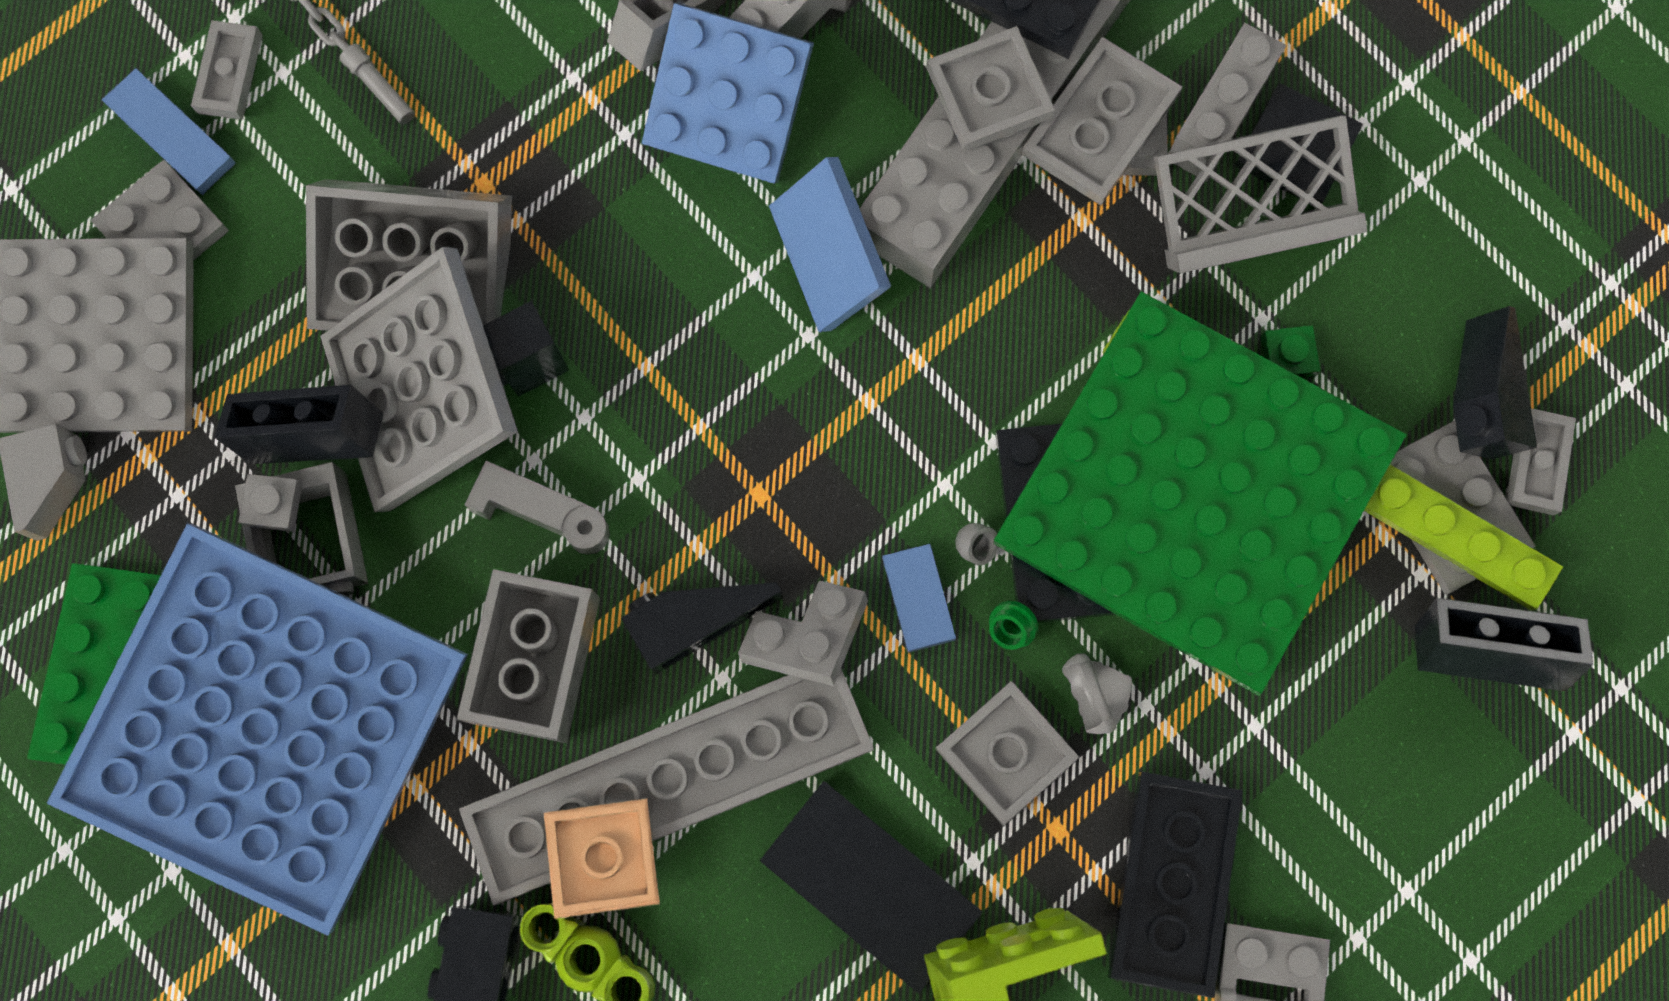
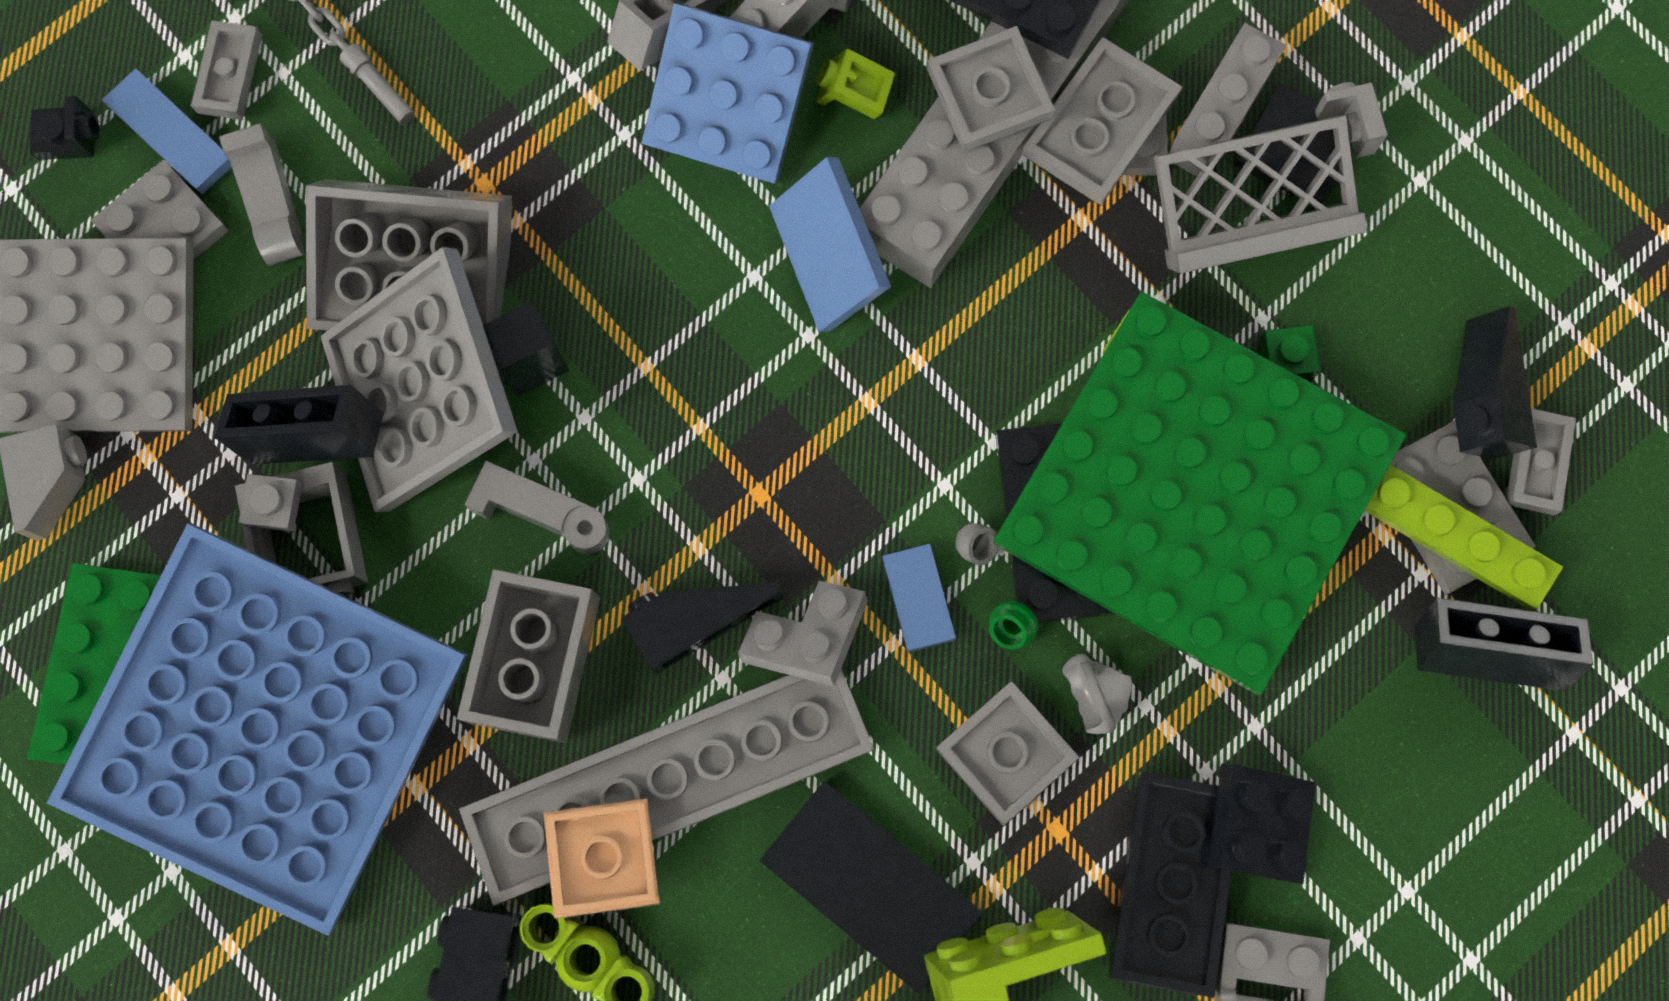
(64, 131): none -> black bracket
(264, 193): none -> light grey leg
(854, 83): none -> lime bracket
(1261, 824): none -> black plate
(1362, 113): none -> light grey bracket

